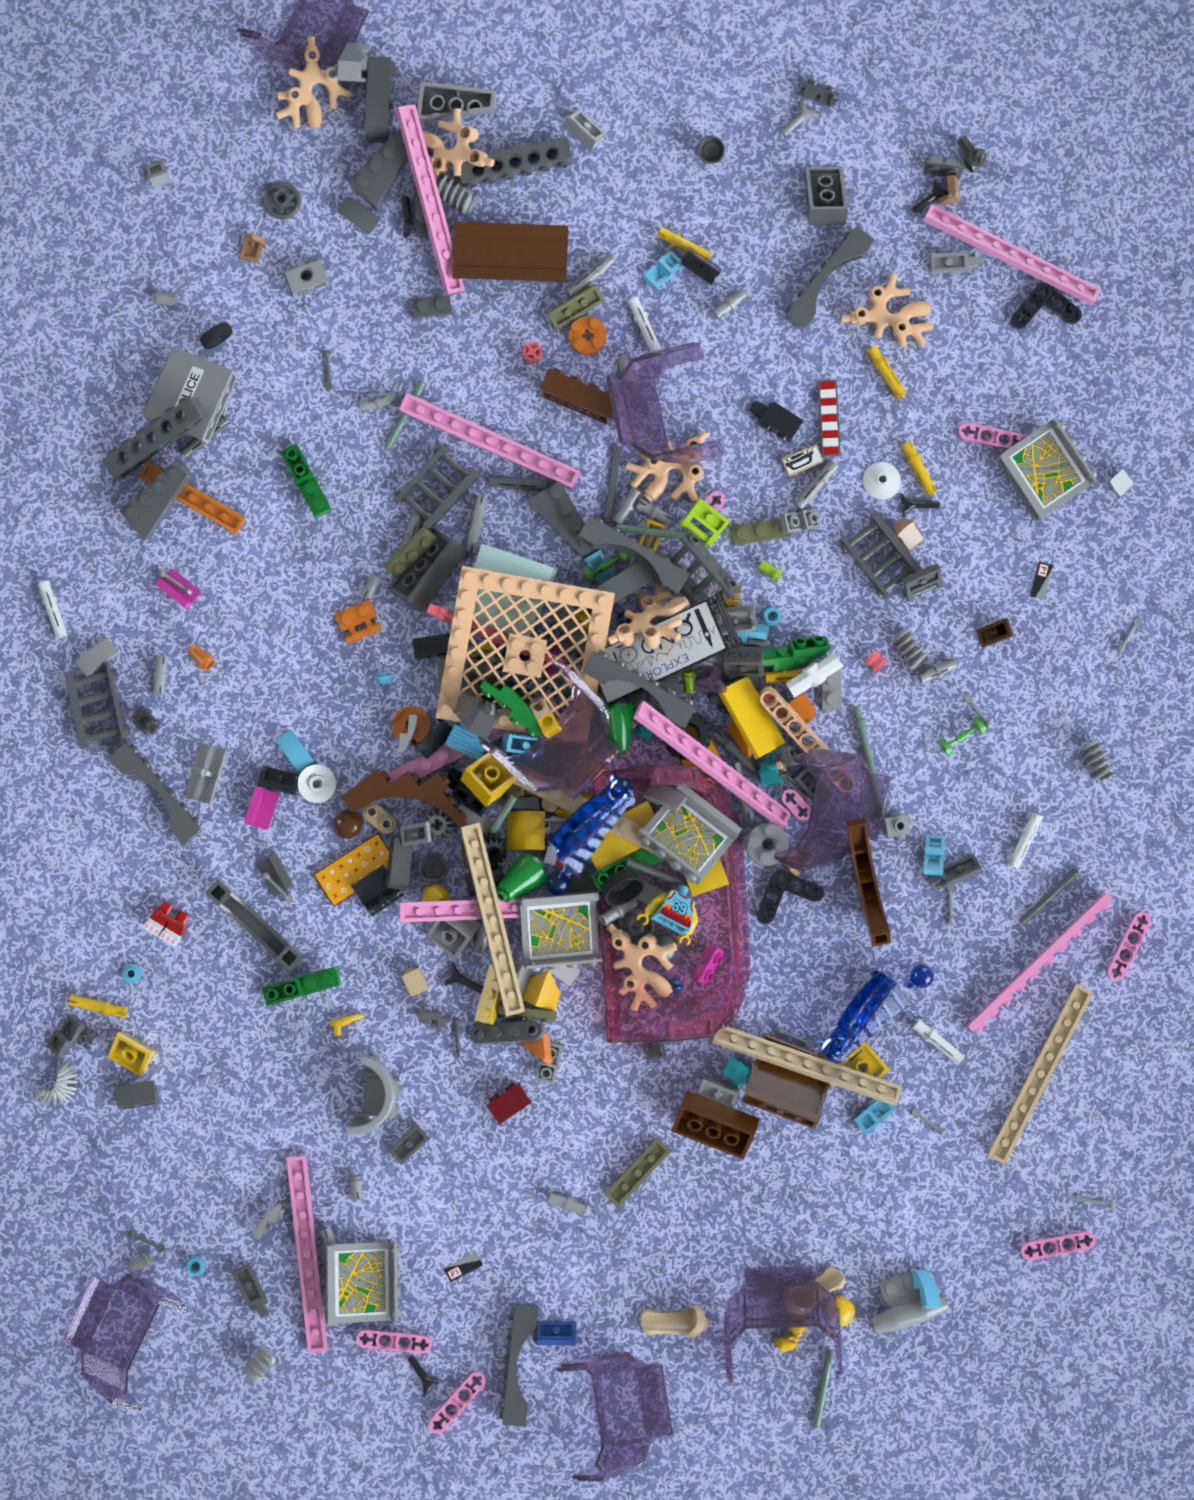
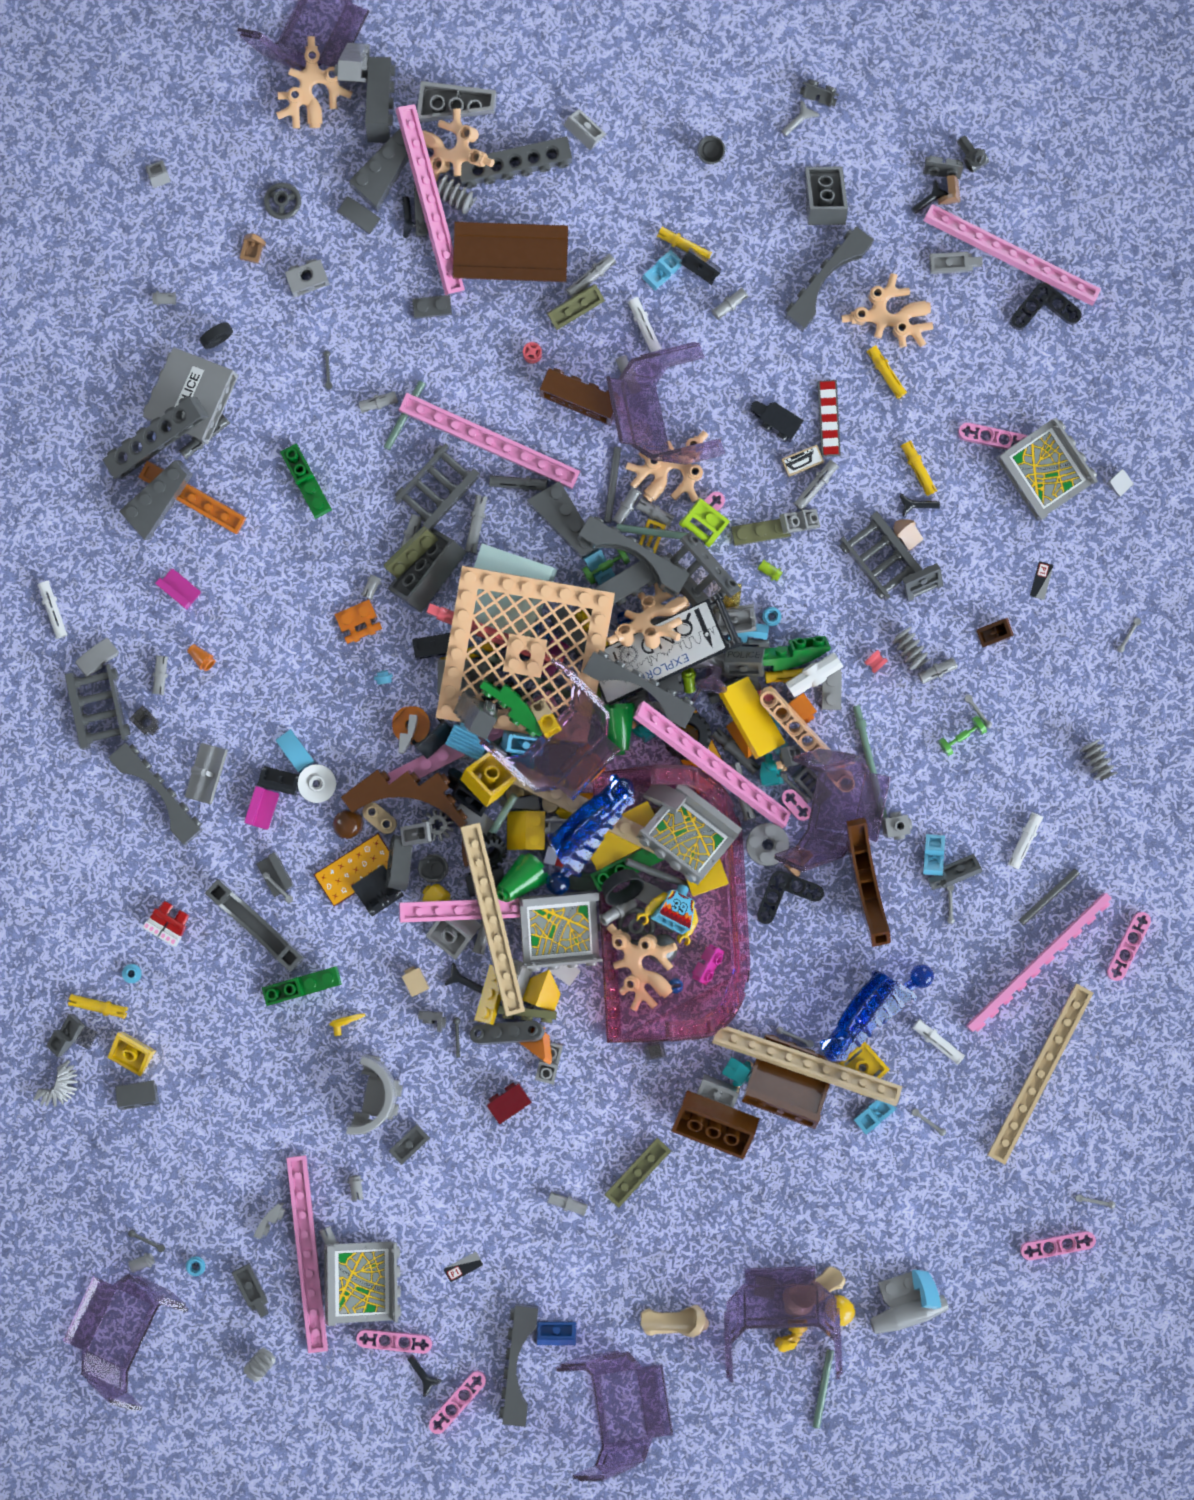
(162, 573): light grey hinge -> none
(596, 341): orange plate -> none
(875, 487): white dish -> none

